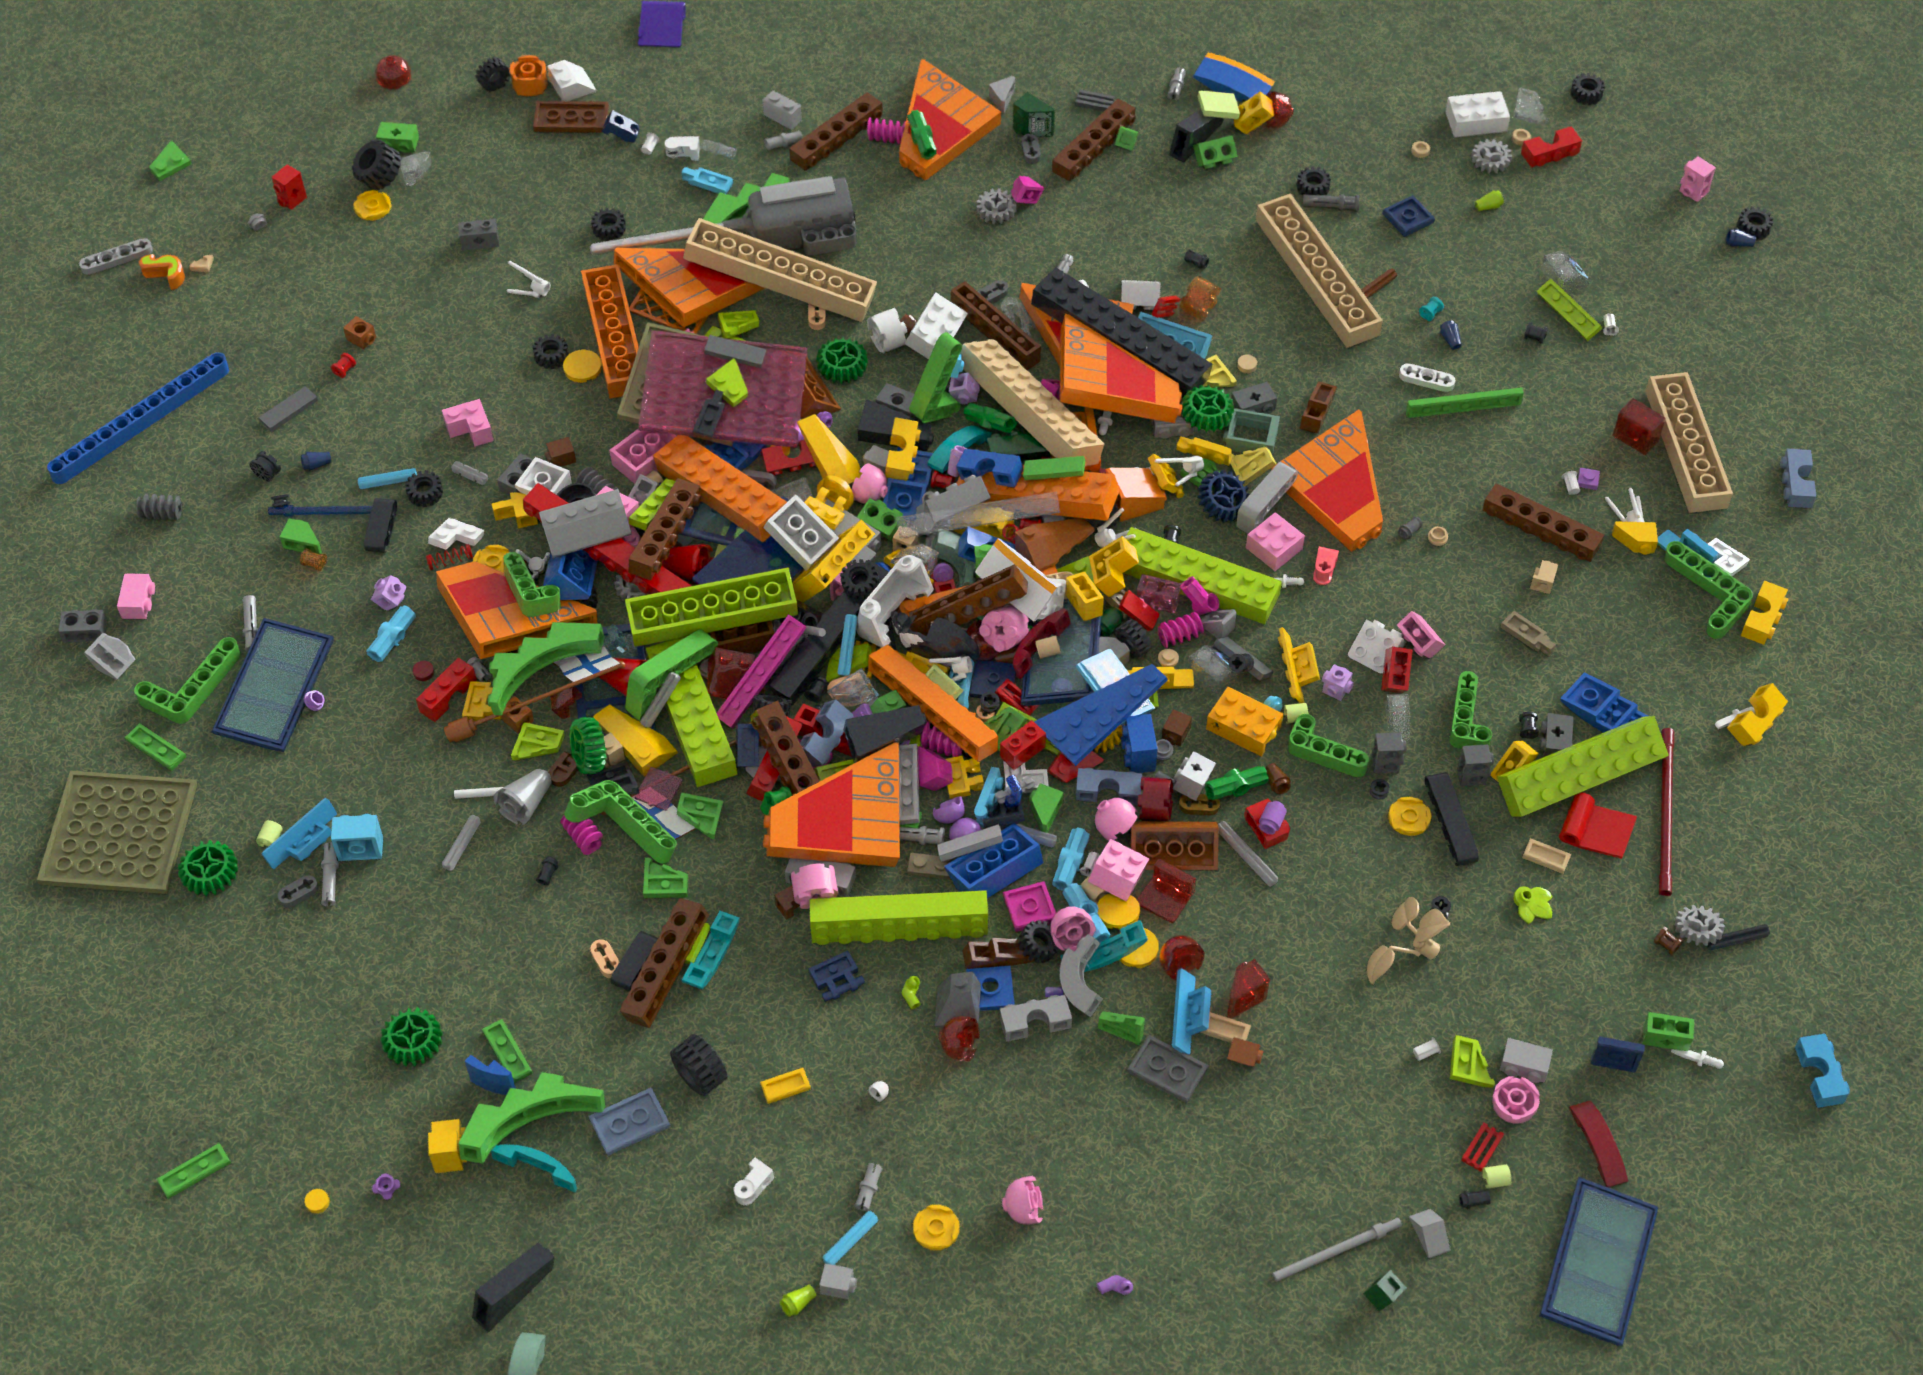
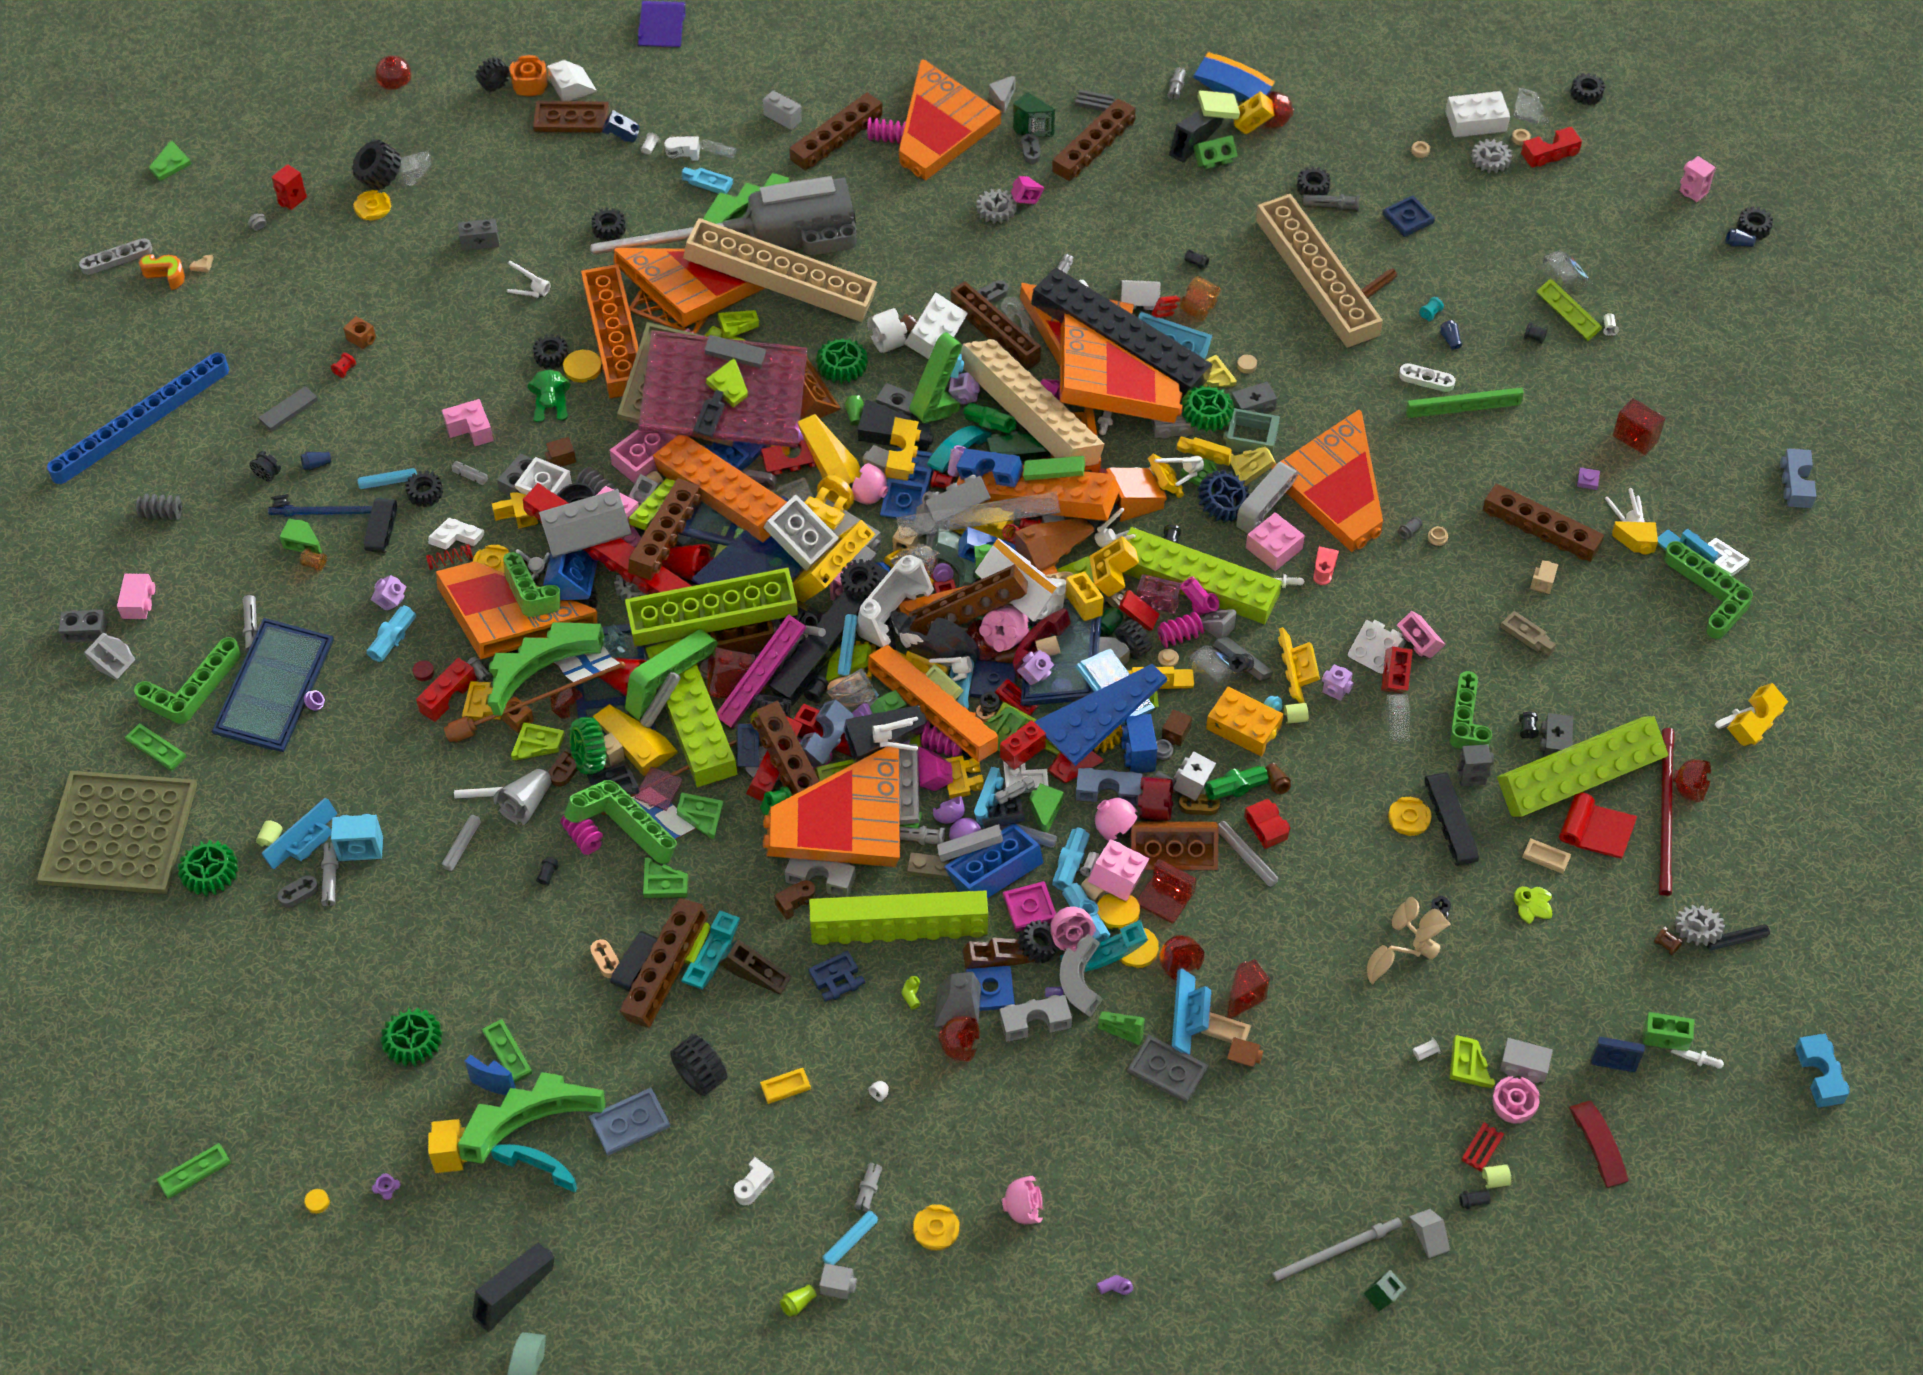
(399, 136): bright green brick -> none
(549, 391): none -> green piece
(753, 967): none -> dark brown slope
(783, 140): light grey pin -> none
(812, 313): light nougat beam -> none
(813, 882): bright pink brick -> none
(826, 418): medium lavender plate -> none
(854, 408): none -> bright green cone
(881, 520): bright green brick -> none
(882, 733): none -> white plant
(921, 134): green piece -> none
(1016, 791): clear blue arm -> none
(1035, 667): none -> lavender brick
(1126, 138): bright green tile -> none
(1272, 817): medium lavender brick -> none
(1318, 407): reddish brown slope -> none
(1328, 749): bright green beam -> none
(1376, 794): black bush -> none
(1388, 752): dark grey brick -> none
(1490, 201): lime cone -> none
(1515, 757): yellow slope -> none
(1571, 482): white piece -> none
(1599, 1262): clear light blue door -> none
(1600, 704): blue slope -> none
(1689, 443): tan brick -> none
(1691, 777): none -> clear red cylinder
(1759, 625): yellow arch -> none

